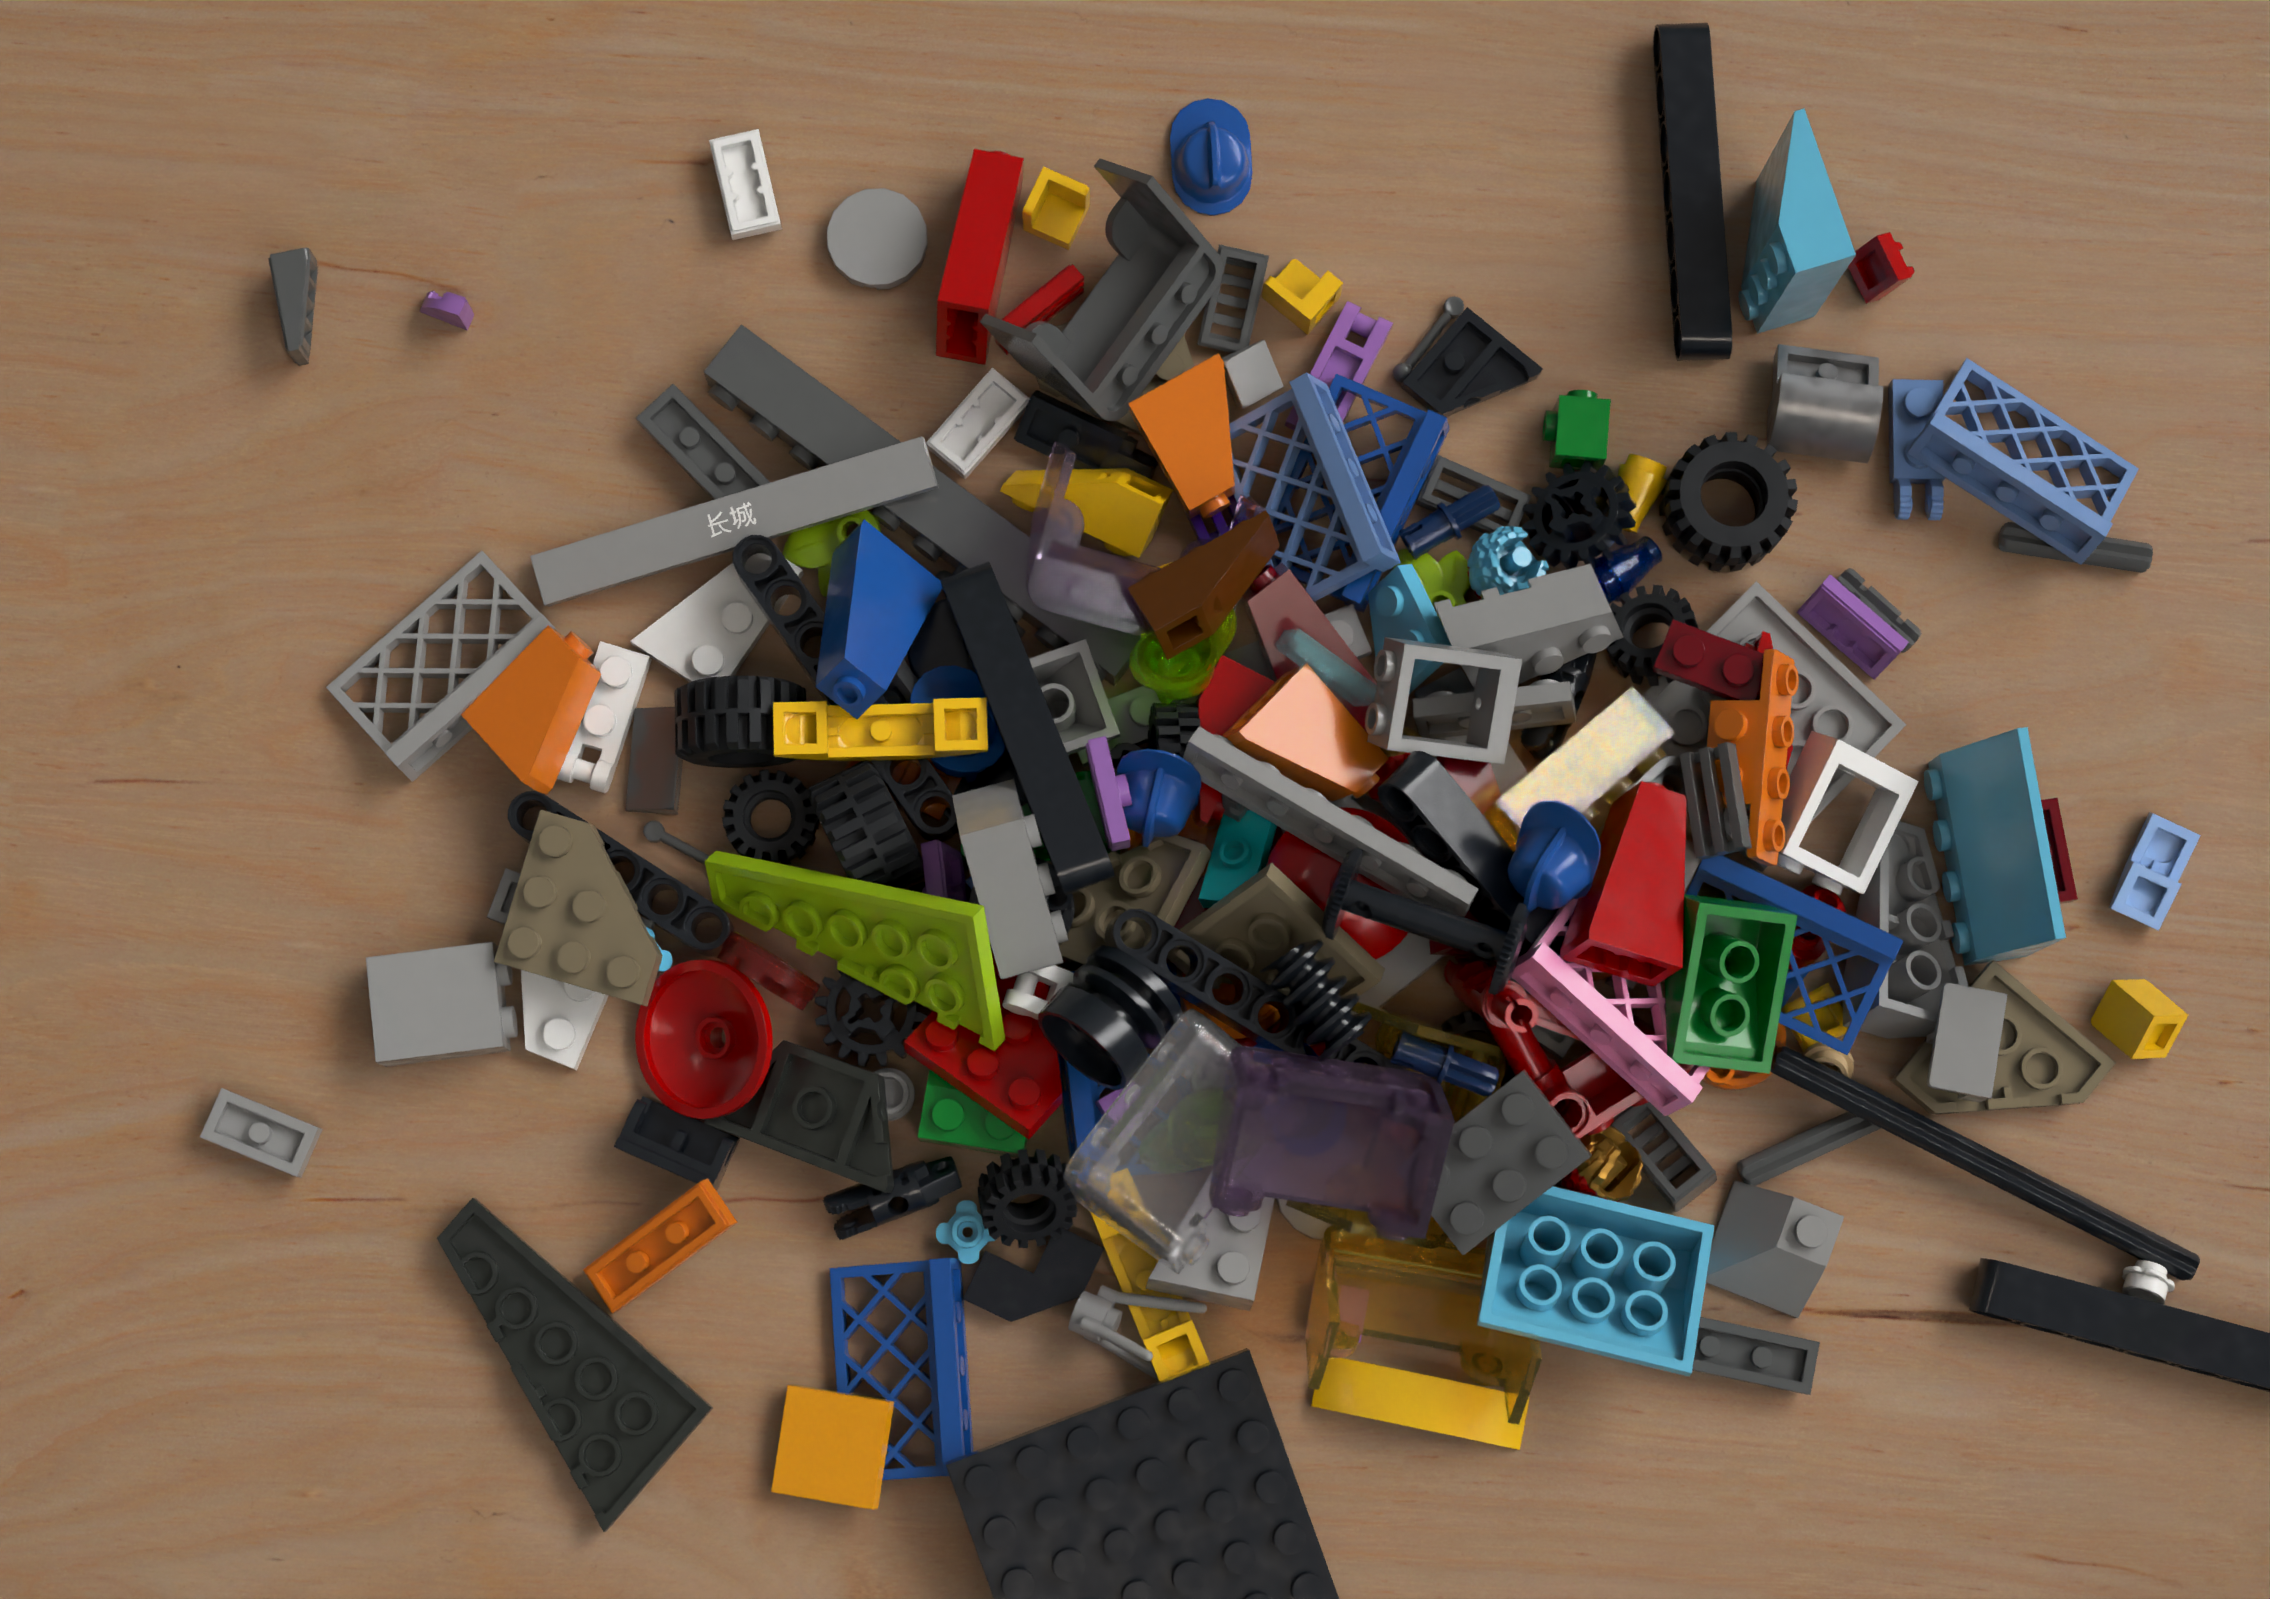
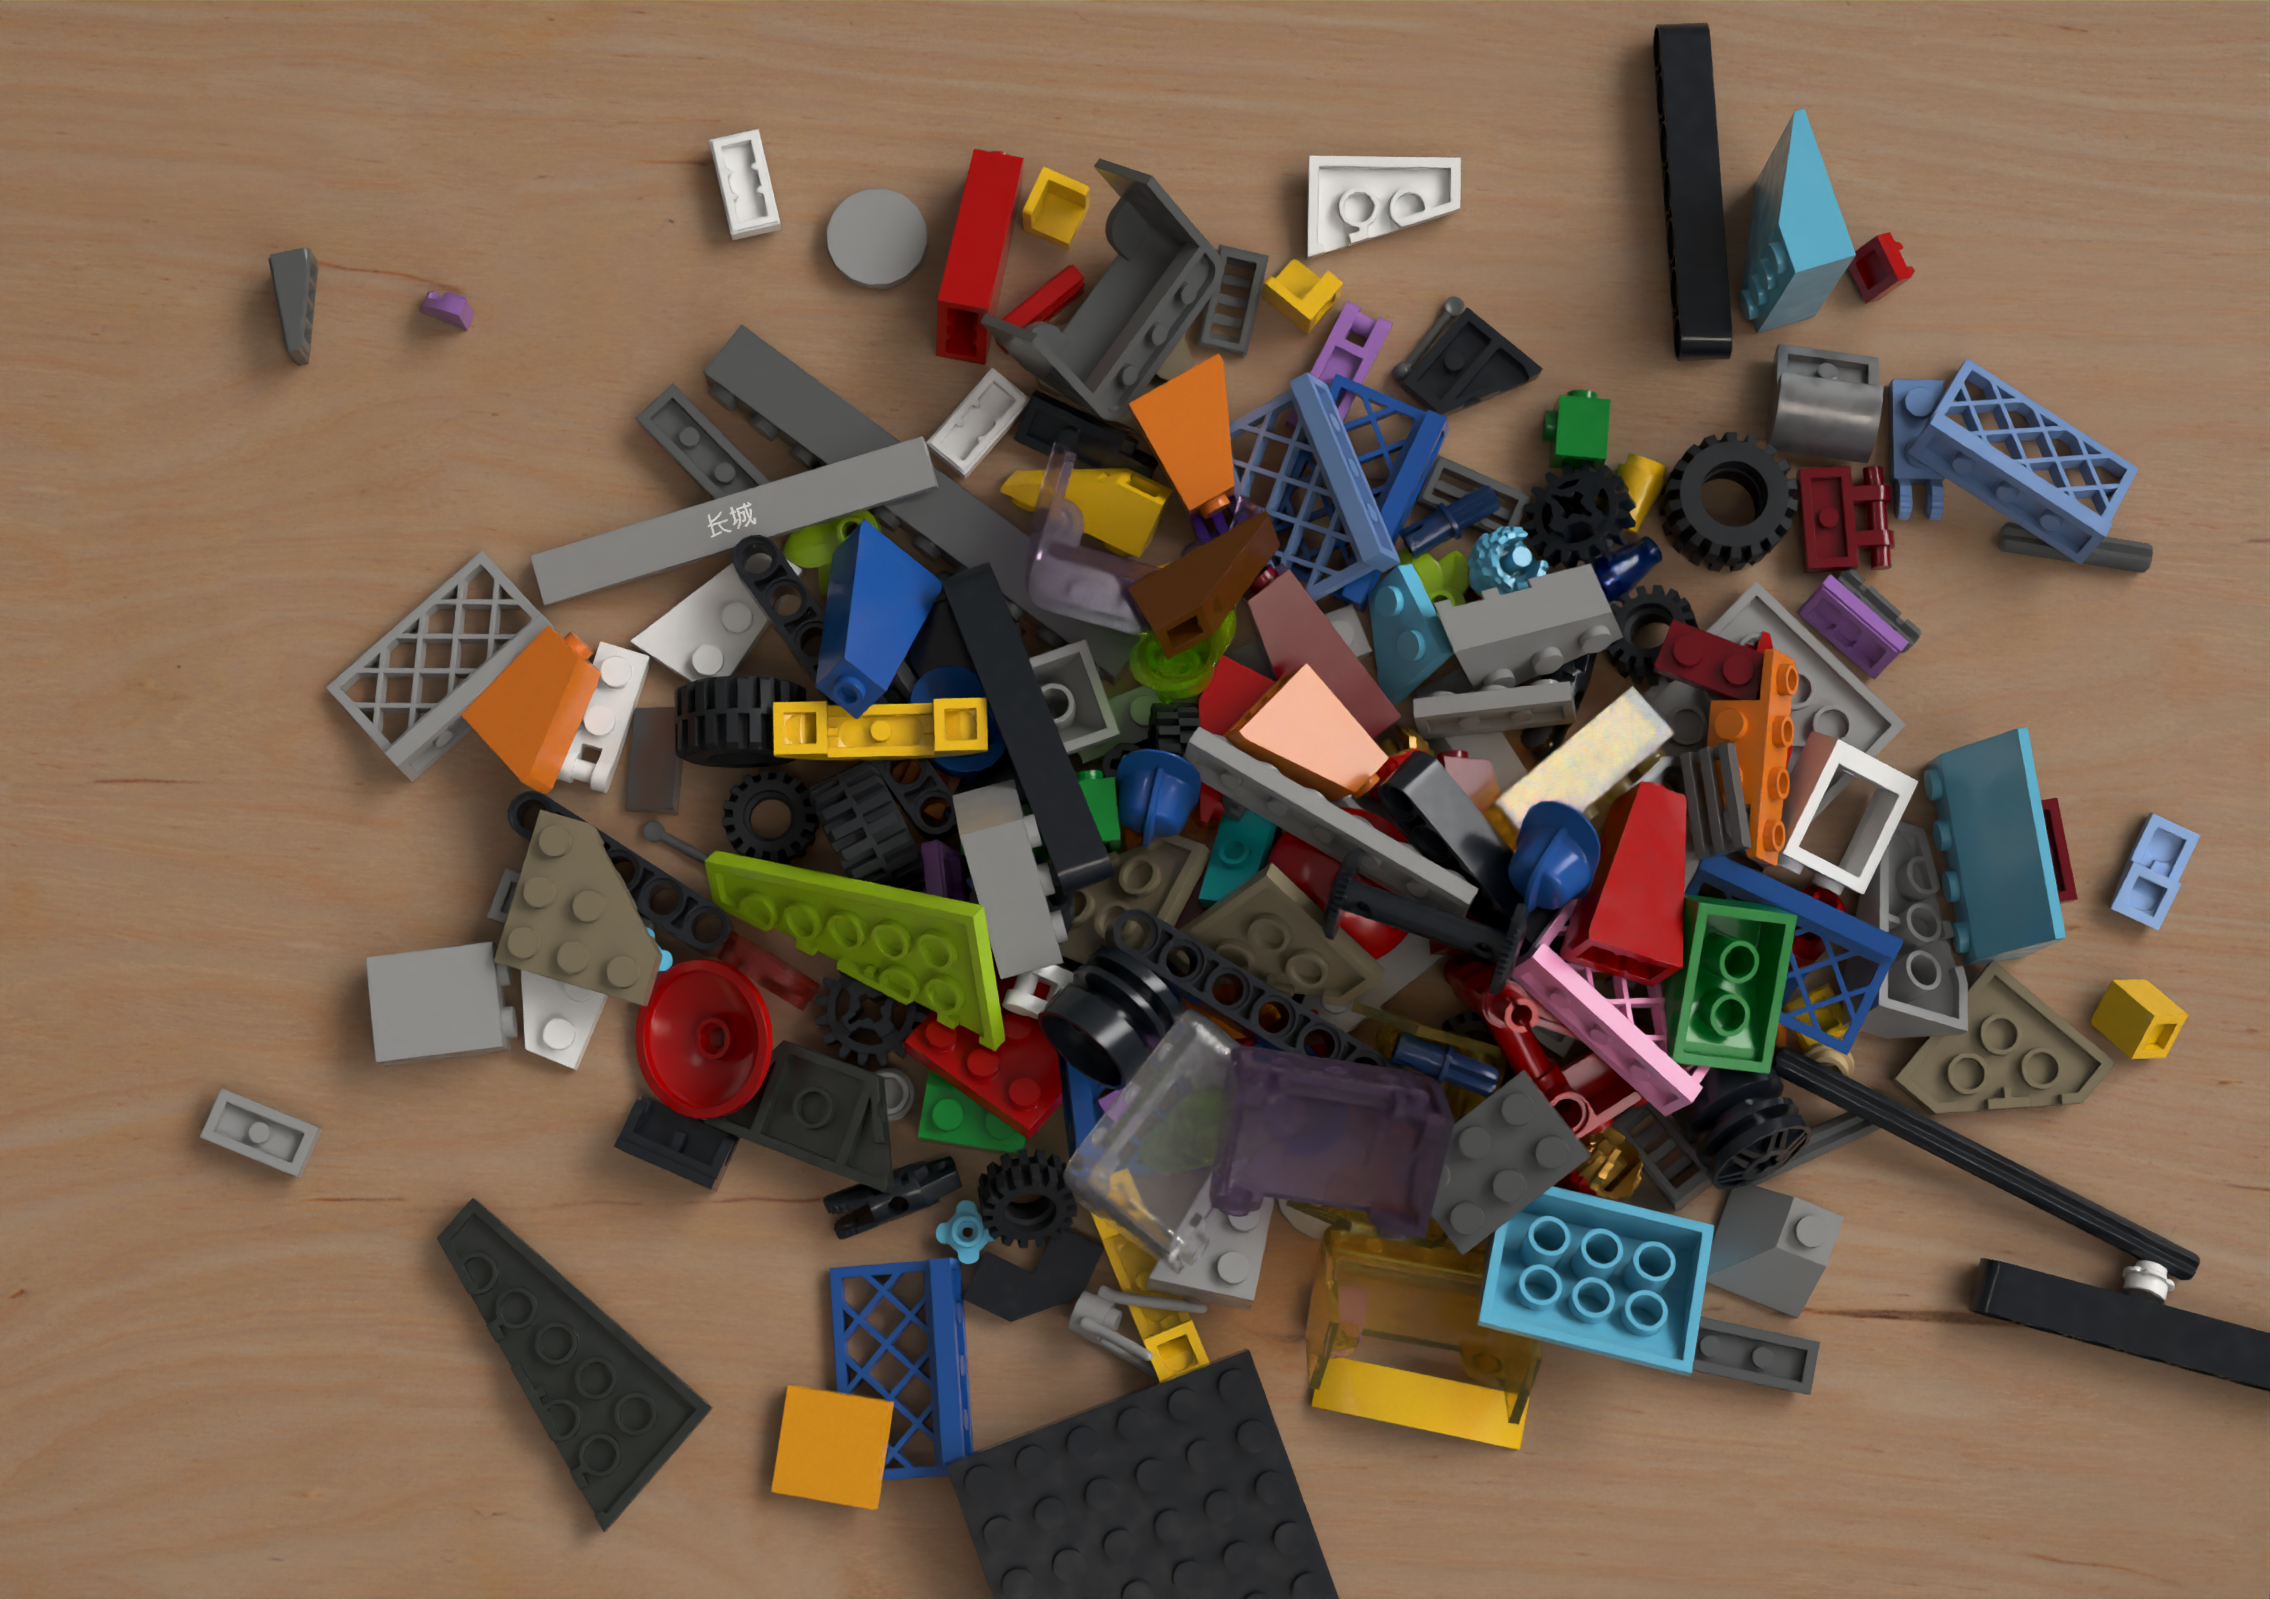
(660, 1245): orange tile -> none
(1111, 793): medium lavender plate -> none
(1211, 156): blue piece -> none
(1251, 374): light grey slope -> none
(1318, 997): black piece -> none
(1330, 668): clear light blue tile -> none
(1374, 196): none -> white wing
(1490, 710): light grey window -> none
(1742, 1126): none -> black wheel
(1828, 518): none -> dark red plate
(1966, 1041): light grey panel -> none

